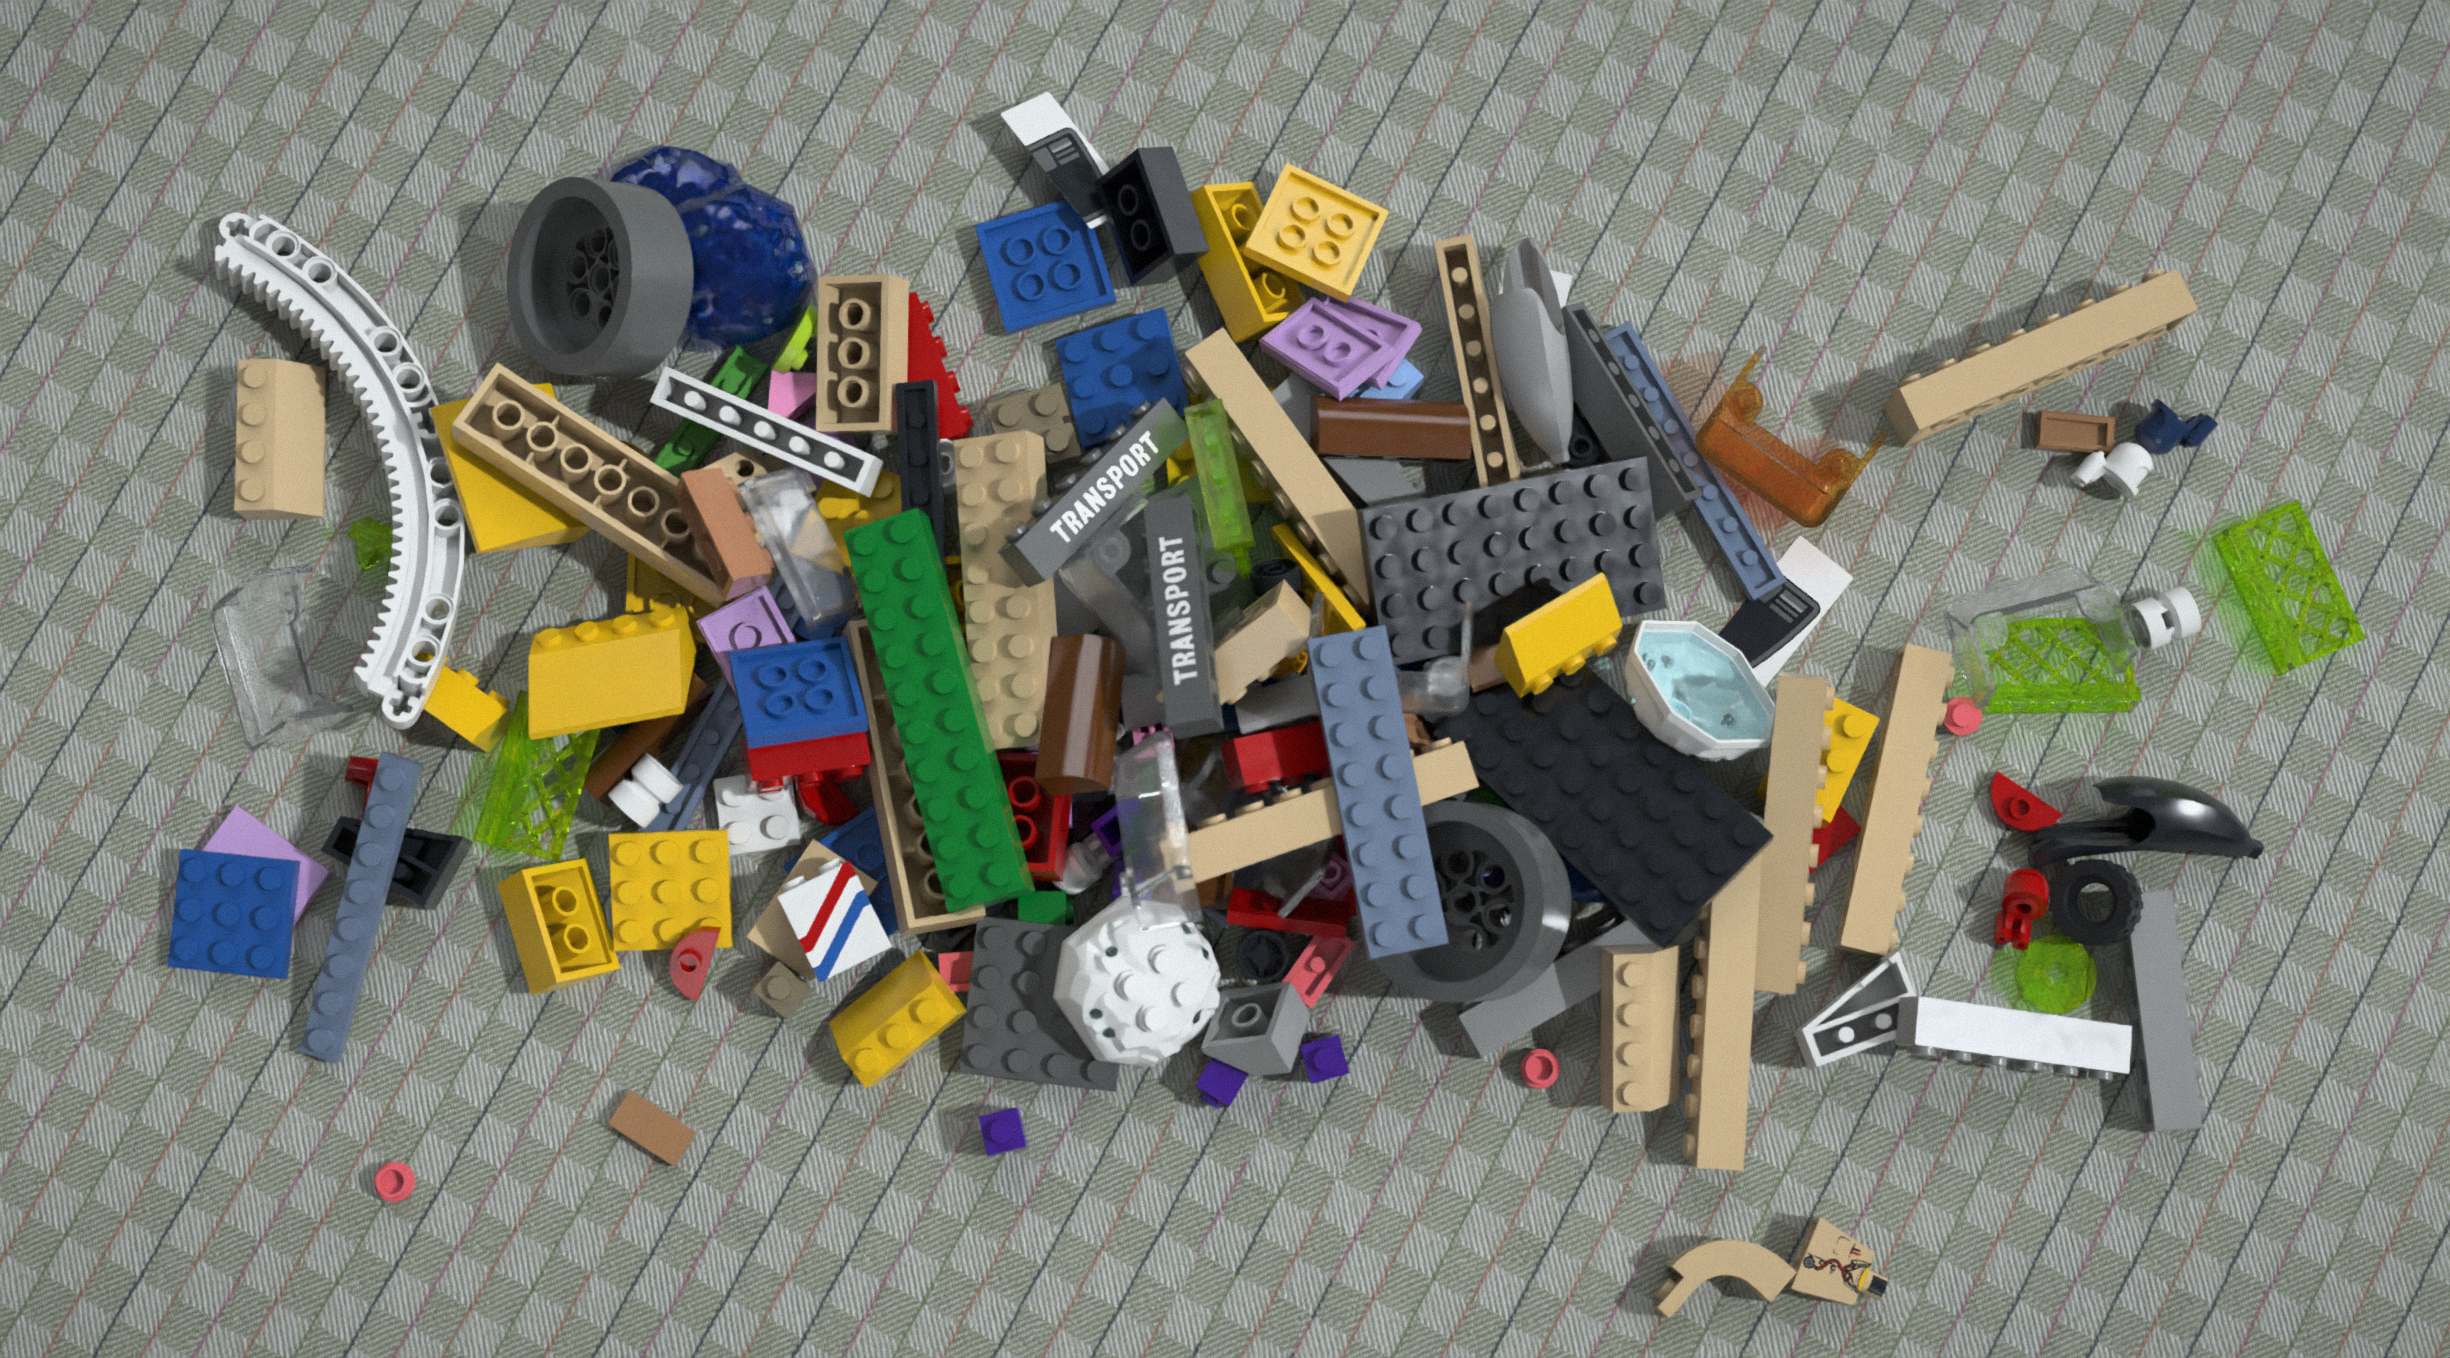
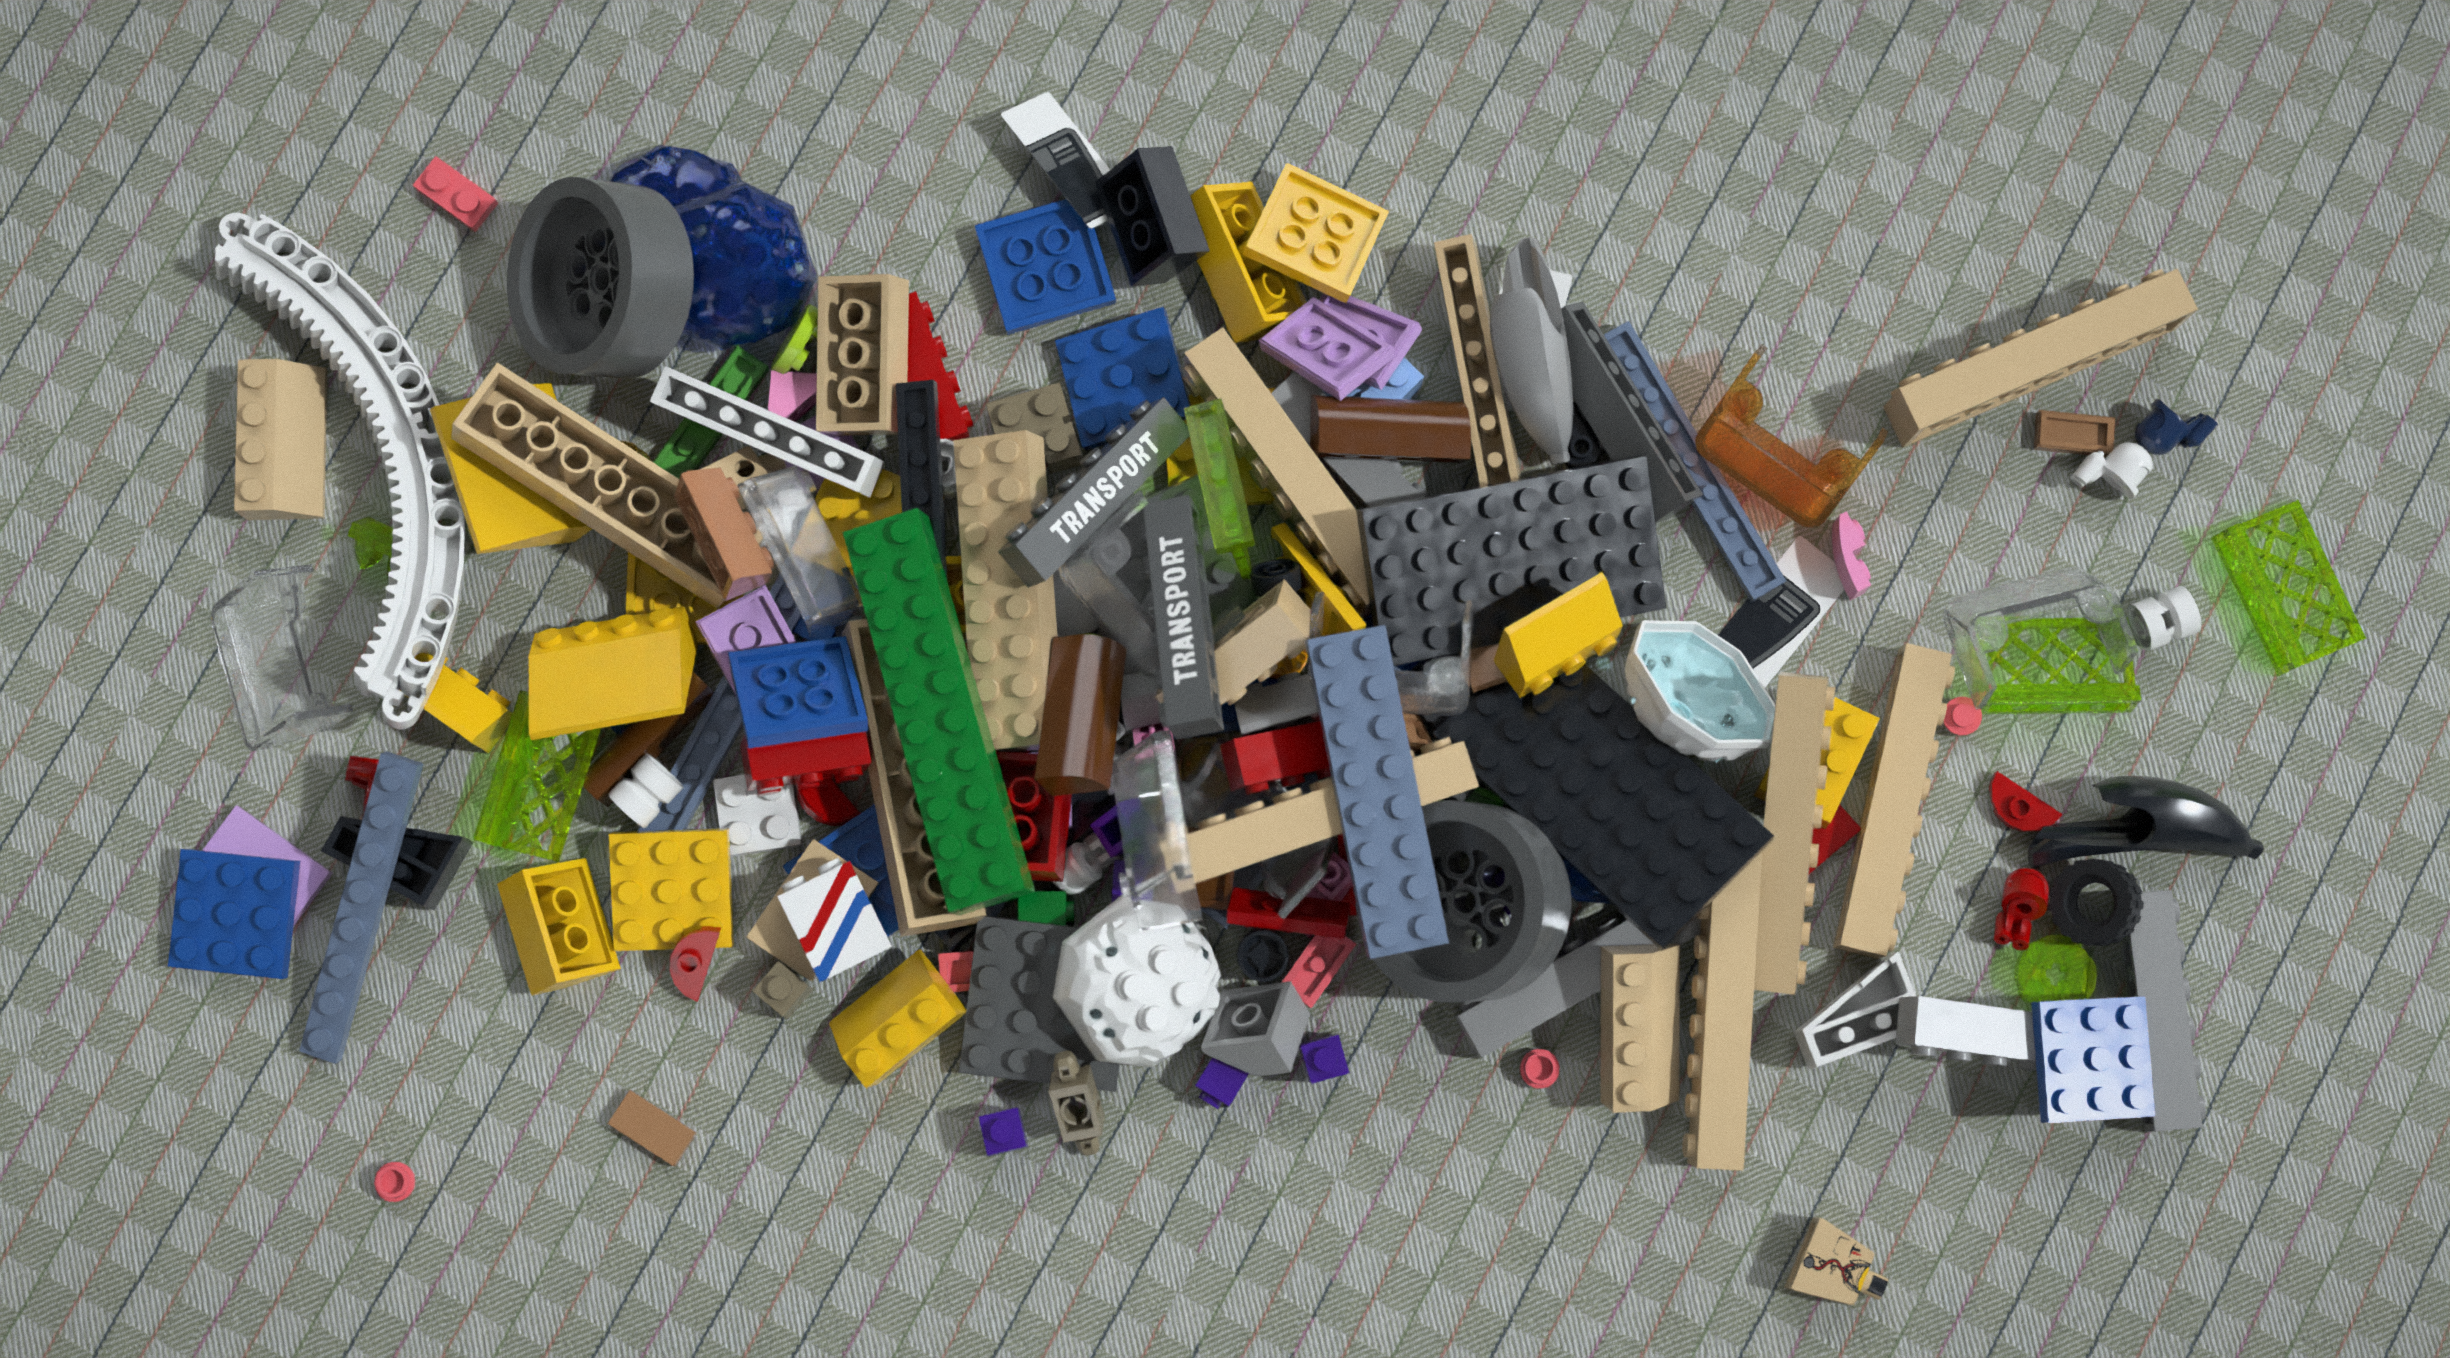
(455, 194): none -> coral plate
(1076, 1126): none -> dark tan piece
(1748, 1262): tan arch -> none
(1846, 543): none -> bright pink slope
(2093, 1059): none -> plate

